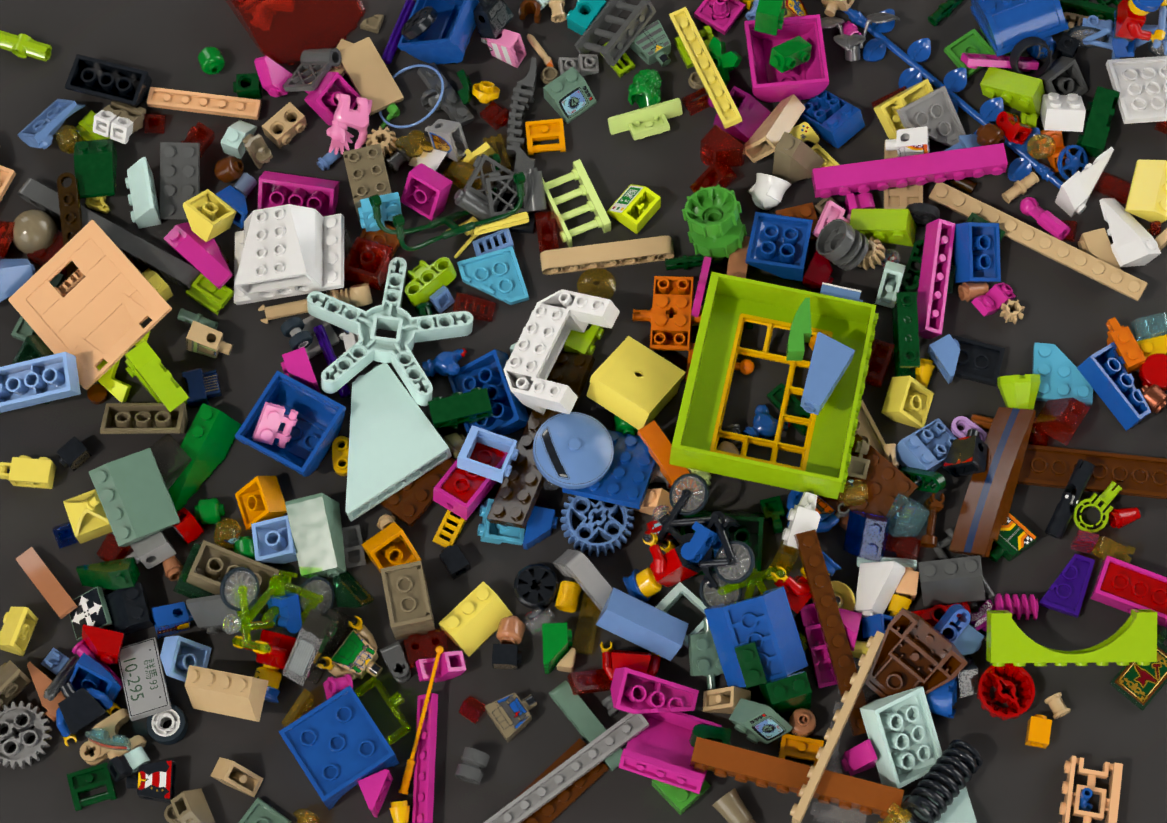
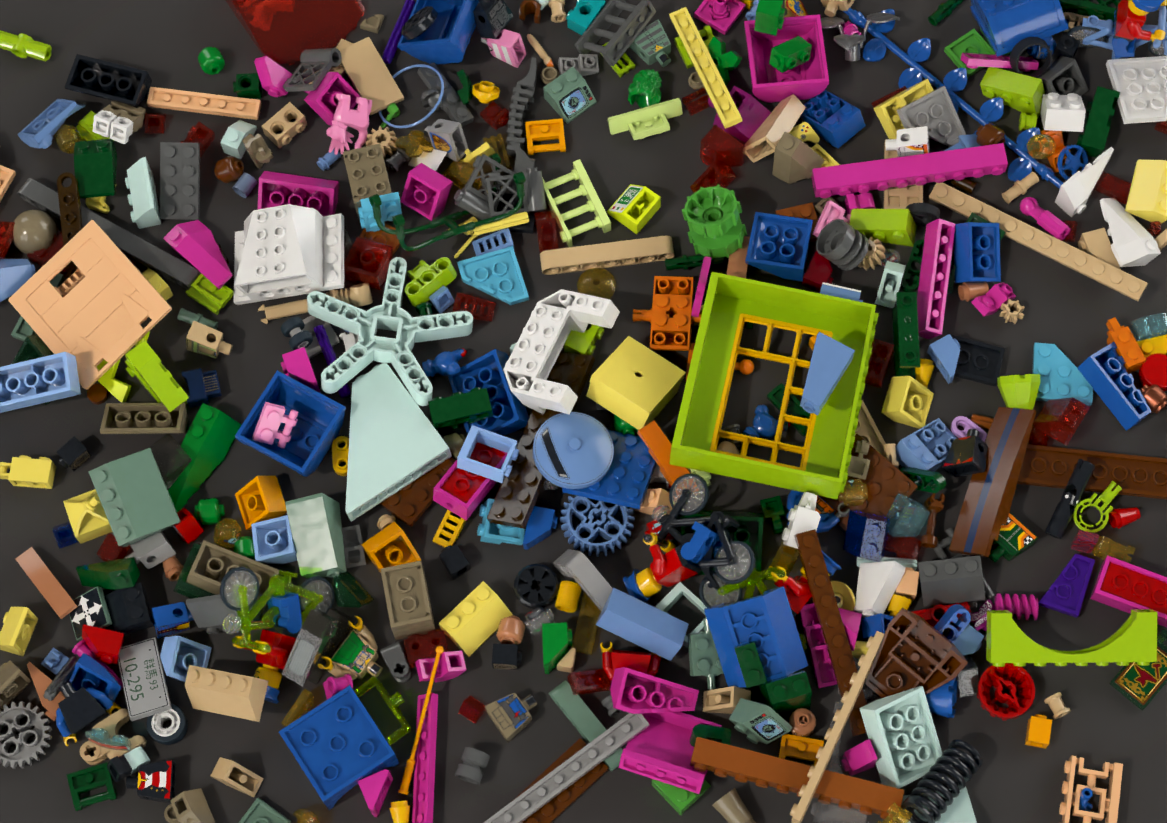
(208, 215): light yellow slope -> none
(236, 201): blue slope -> none
(768, 191): white helmet -> none
(799, 332): bright green slope -> none
(1012, 128): red leg -> none

